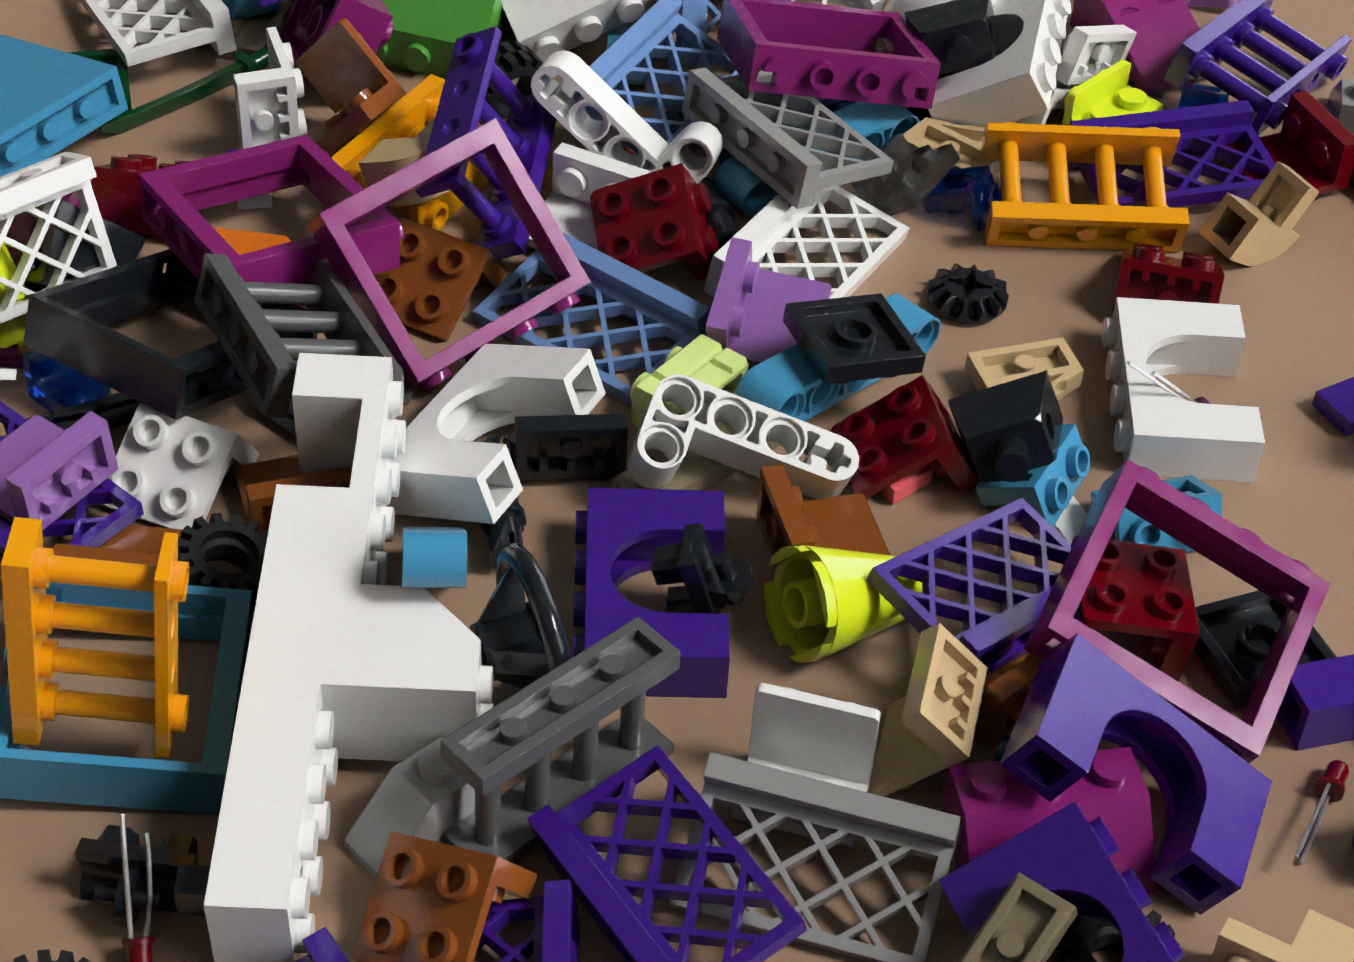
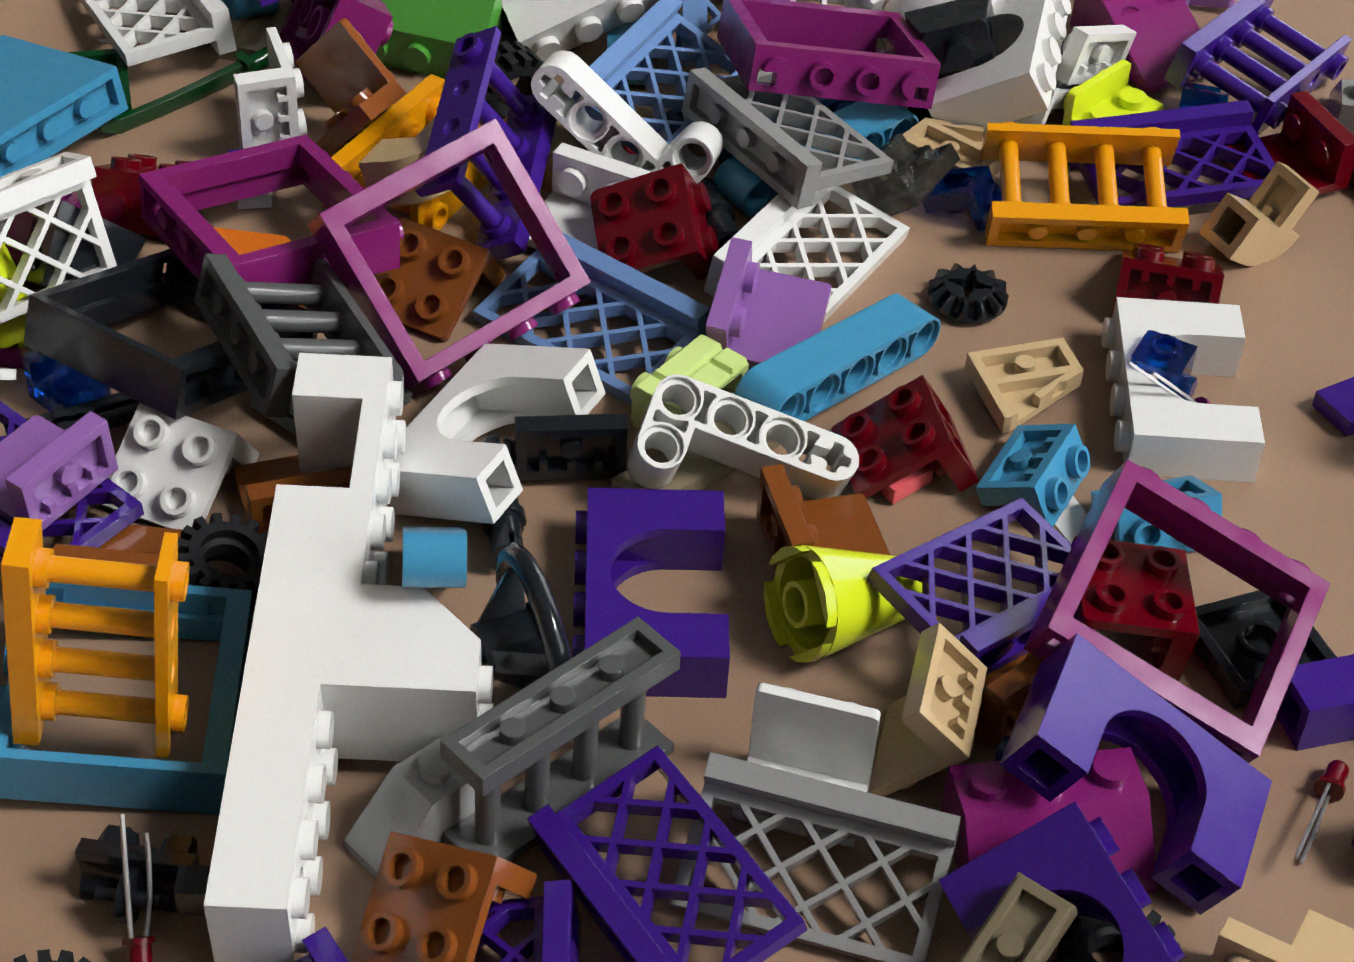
(707, 579): black hips -> none
(853, 338): black plate -> none
(1010, 427): black torso -> none
(1168, 358): none -> clear blue bracket

